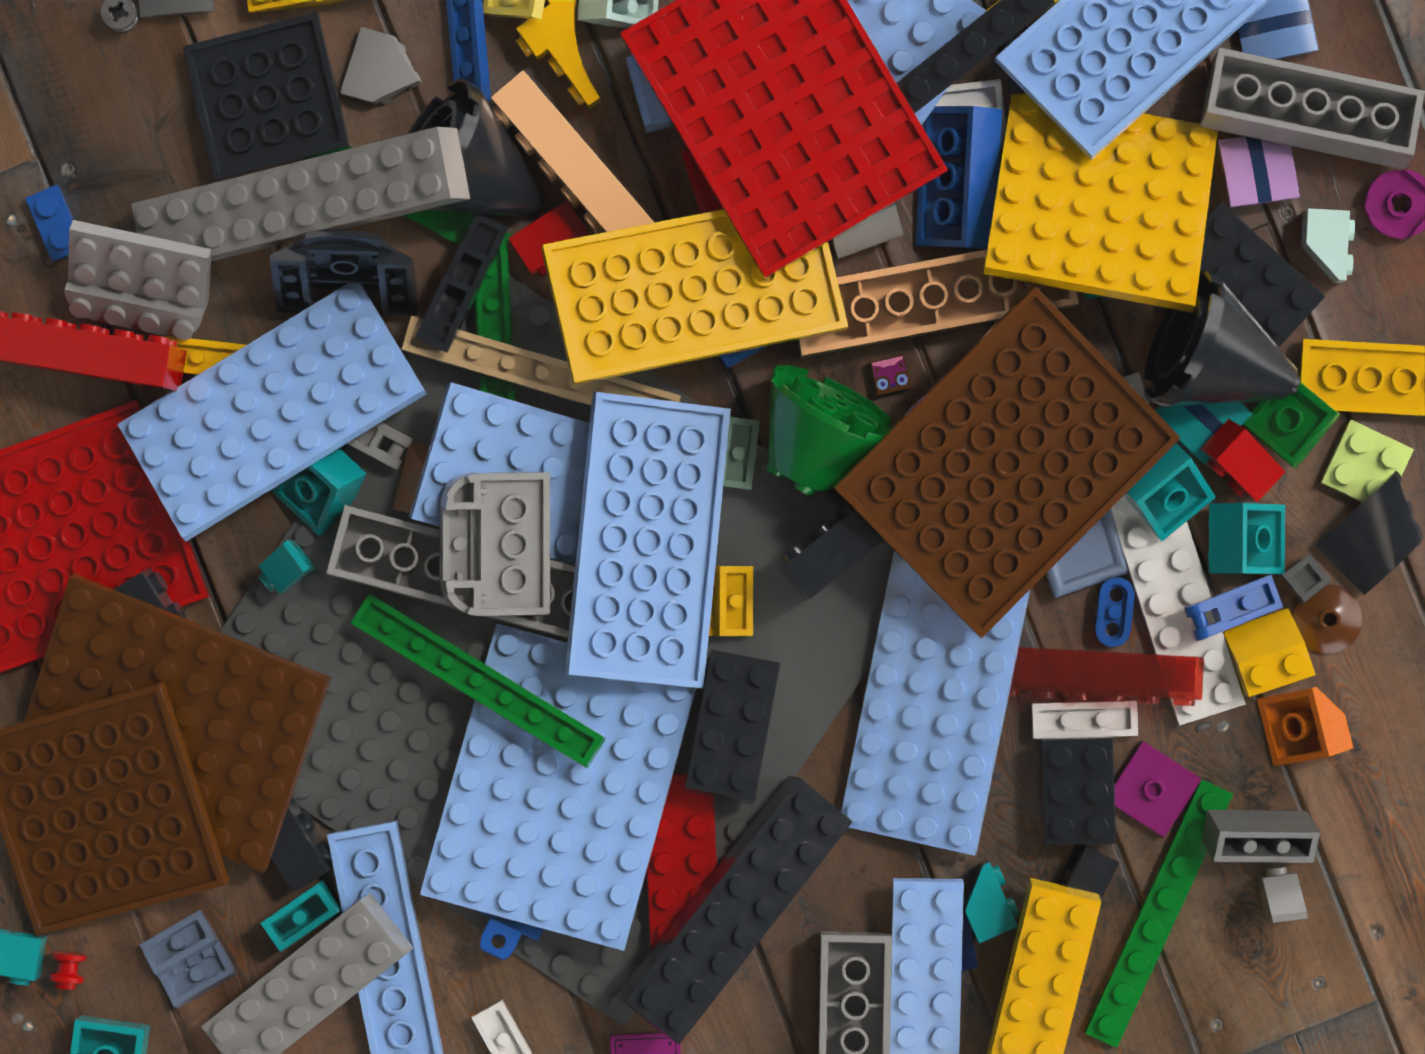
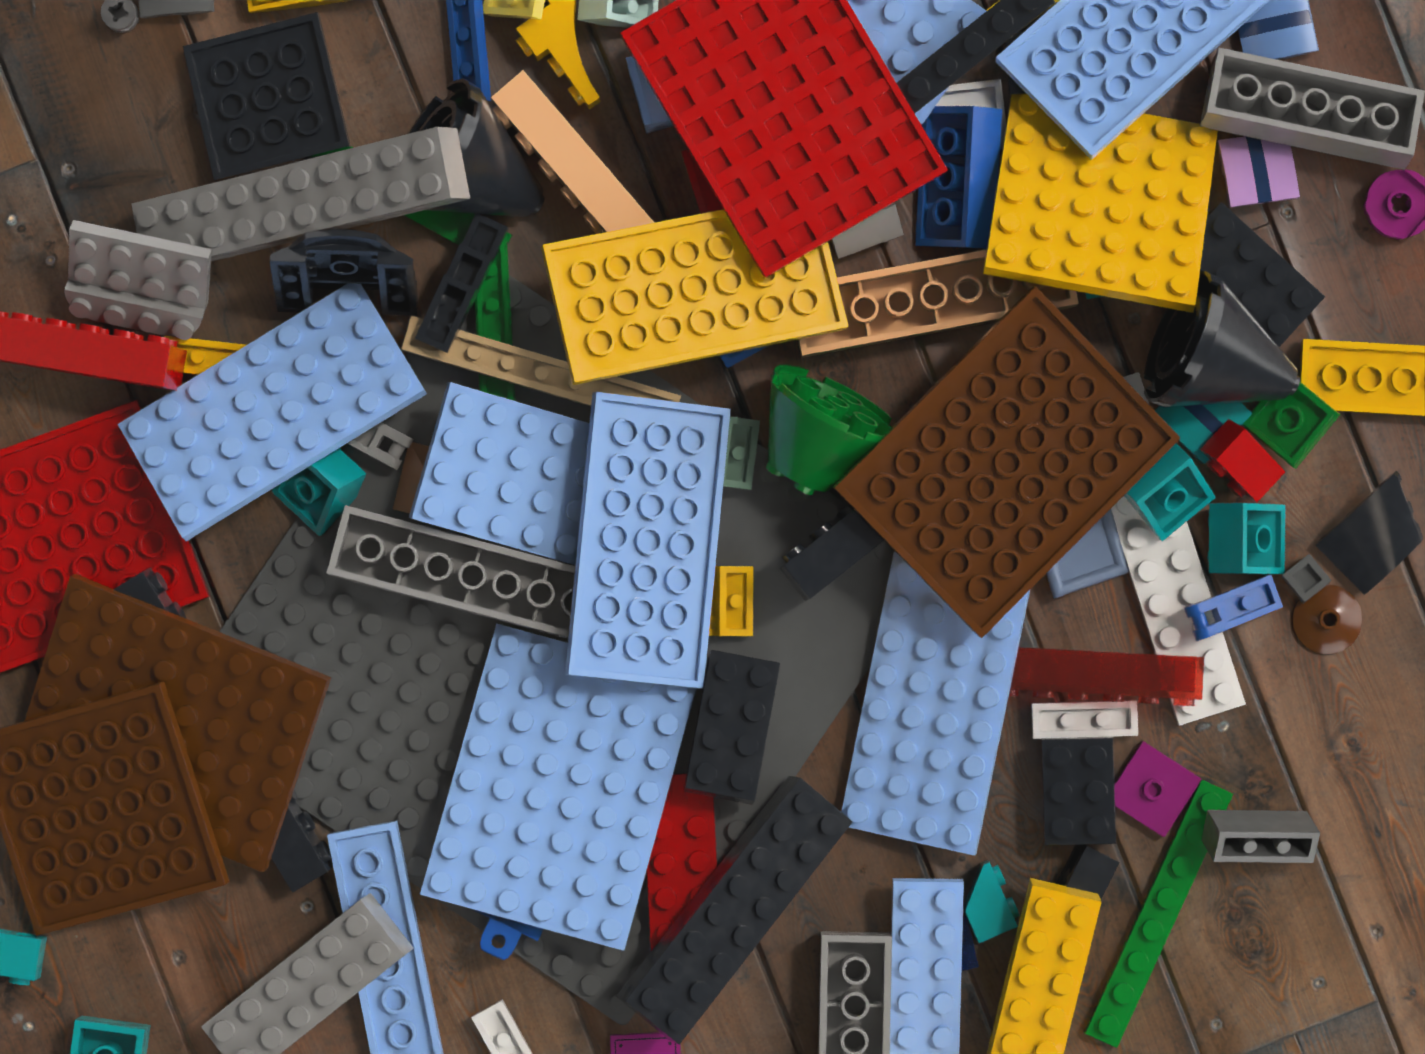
(52, 220): blue plate -> none
(67, 969): red wheel -> none
(188, 959): sand blue slope -> none
(285, 567): teal slope -> none
(301, 916): teal brick -> none
(378, 68): light grey slope -> none
(478, 681): green plate -> none
(496, 543): light grey plate -> none
(552, 227): red brick -> none
(890, 375): tile -> none
(1114, 612): blue plate -> none
(1268, 653): yellow slope -> none
(1281, 895): light grey slope -> none
(1303, 726): orange slope -> none
(1326, 241): light aqua slope -> none
(1363, 461): yellowish green plate -> none

